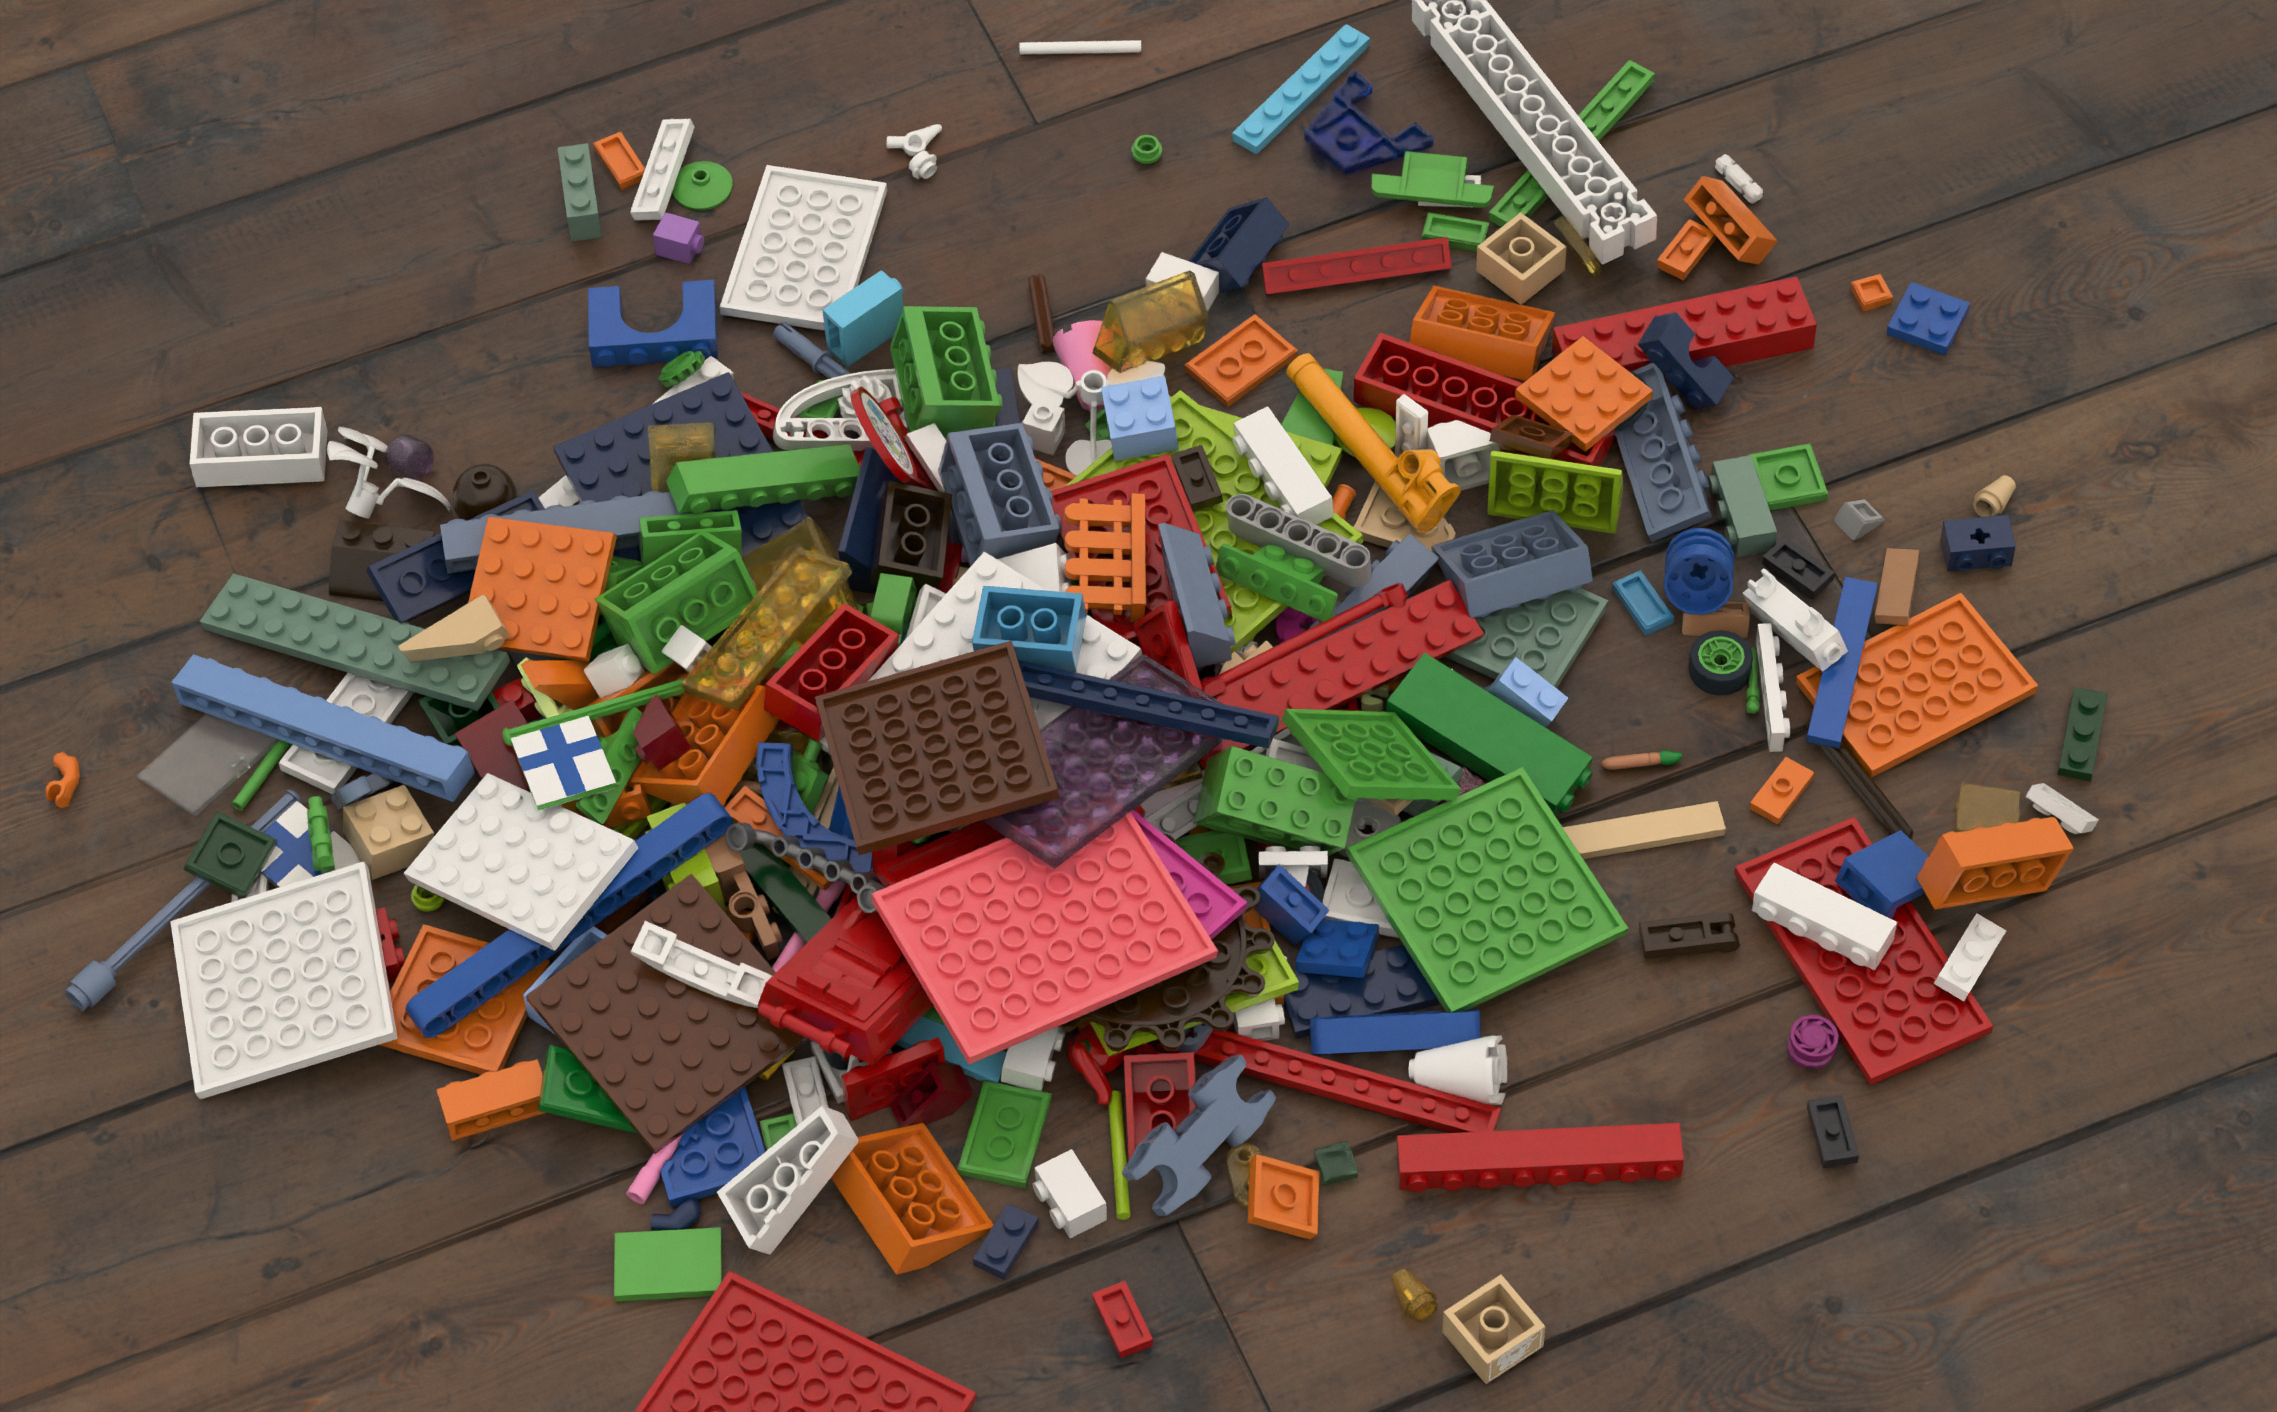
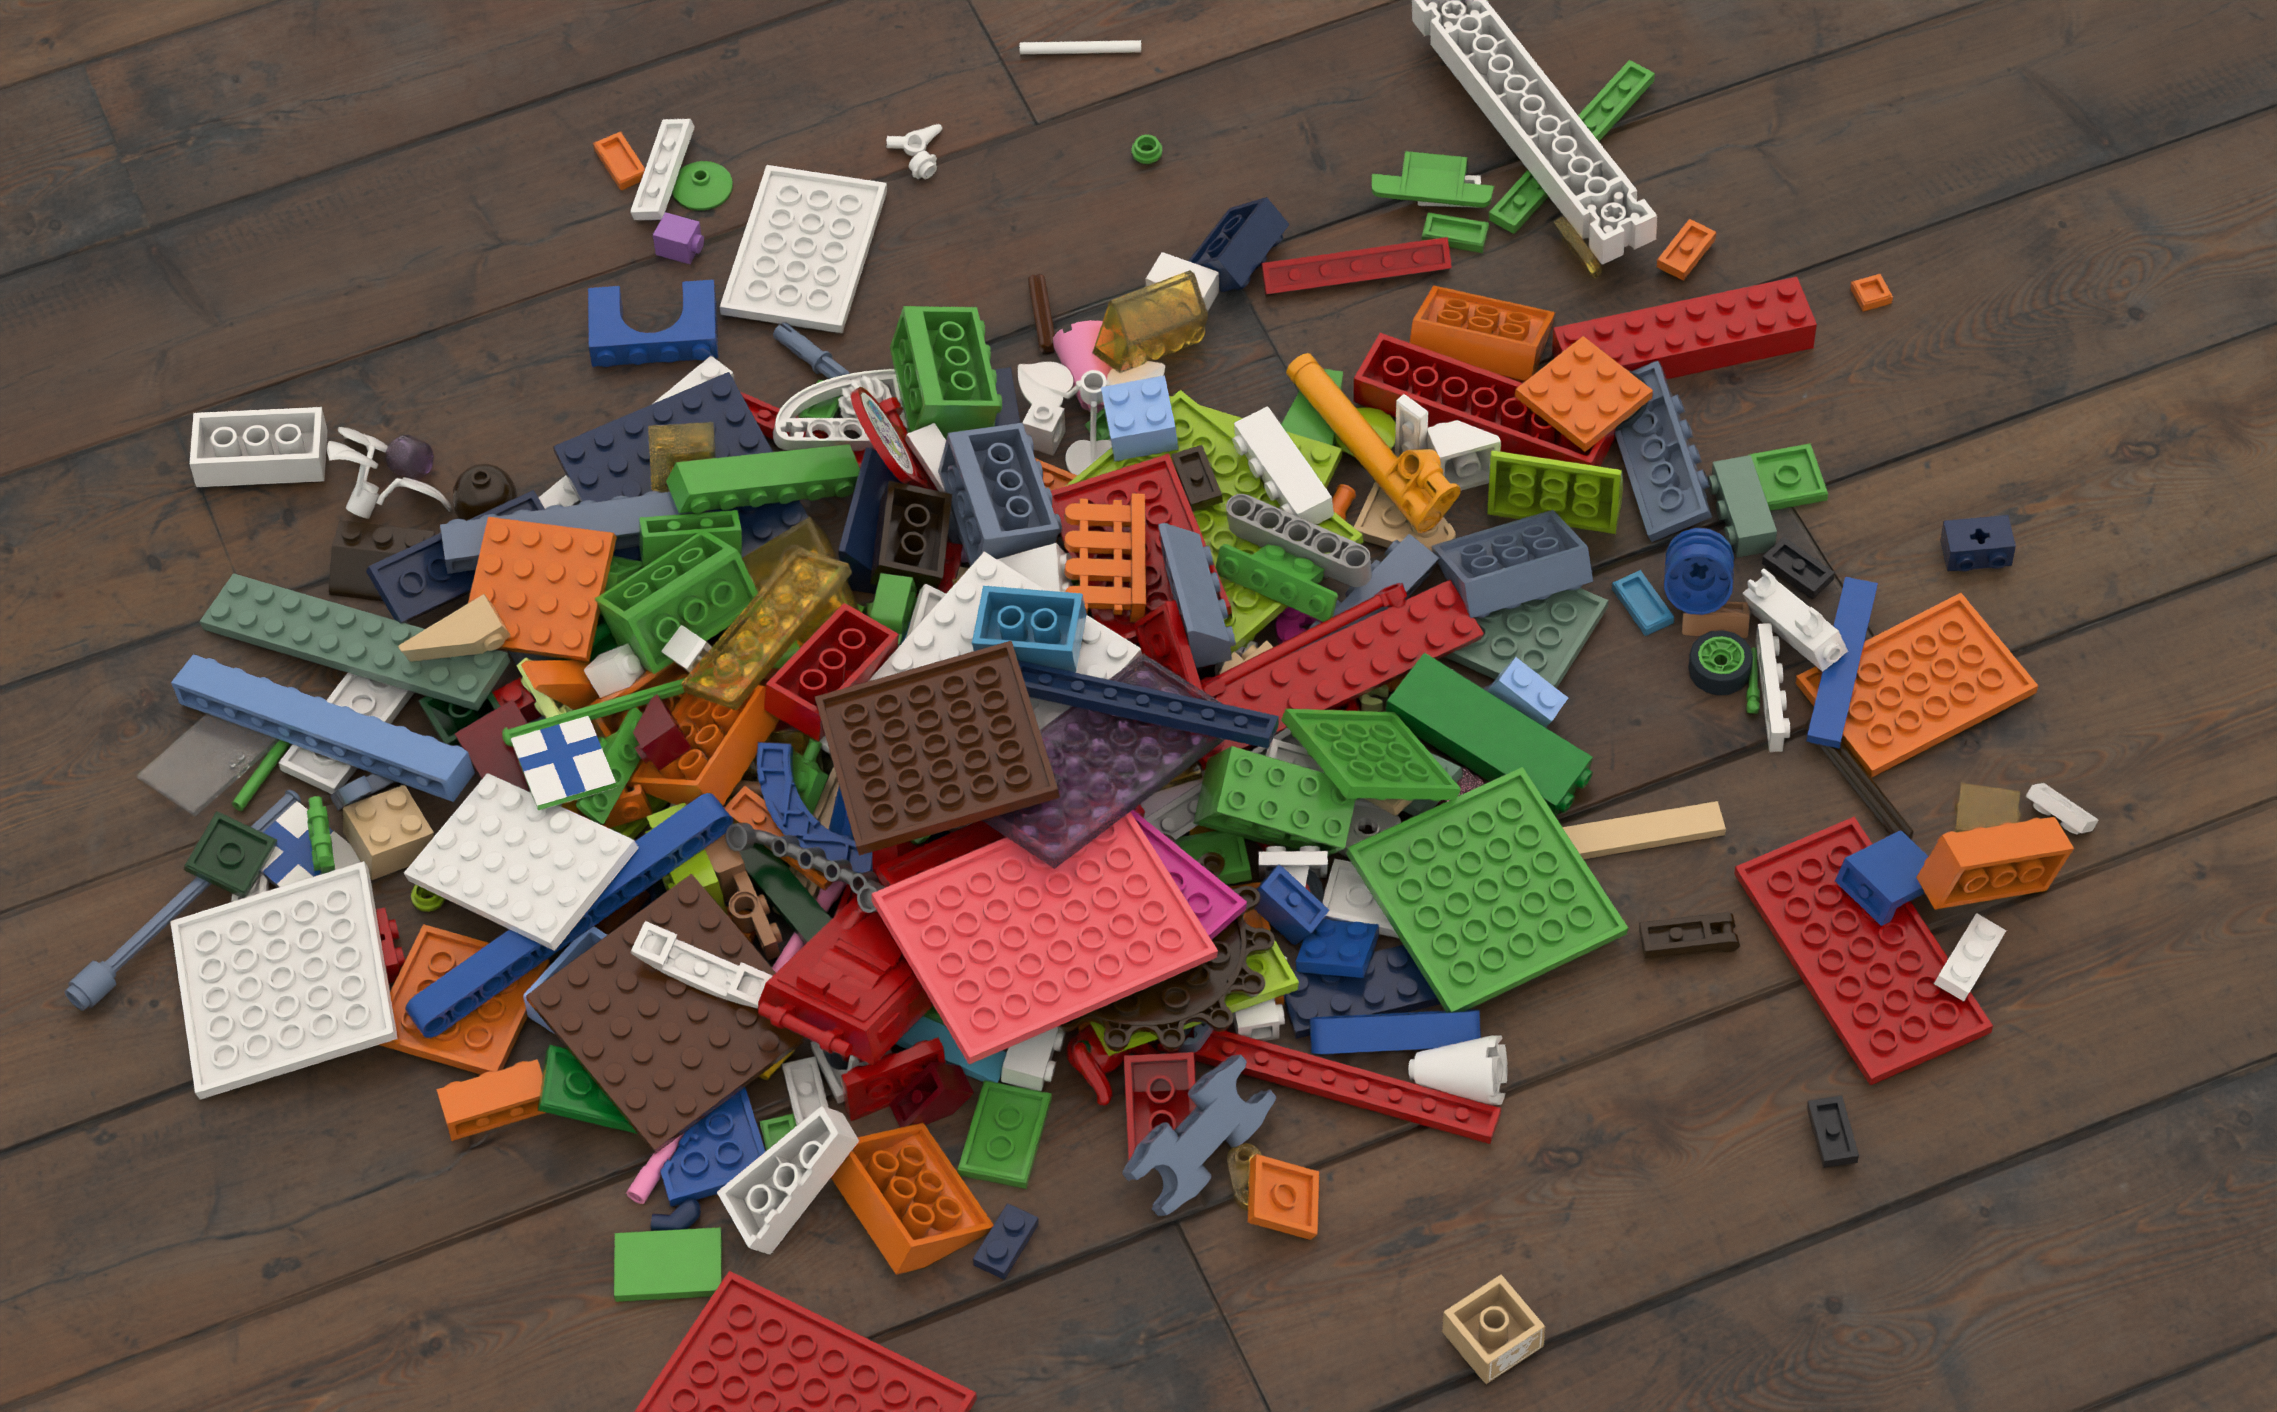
(63, 790): orange piece -> none
(579, 192): sand green brick -> none
(681, 368): bright green gear -> none
(863, 318): medium azure brick -> none
(1070, 1194): white brick -> none
(1119, 1156): lime bar -> none
(1122, 1319): red plate -> none
(1241, 360): orange tile -> none
(1300, 89): medium azure plate -> none
(1335, 1163): clear green plate -> none
(1352, 139): clear blue wing -> none
(1414, 1296): clear yellow cone -> none
(1521, 258): tan brick -> none
(1530, 437): reddish brown plate -> none
(1539, 1156): red brick -> none
(1664, 757): nougat piece -> none
(1667, 346): dark blue arch -> none
(1730, 220): orange brick -> none
(1739, 179): white axle -> none
(1781, 790): orange plate -> none
(1812, 1043): magenta wheel -> none
(1824, 916): white brick -> none
(1857, 518): light grey slope -> none
(1897, 586): medium nougat tile -> none
(1928, 318): blue plate -> none
(1994, 497): tan cone -> none
(2082, 734): dark green plate -> none

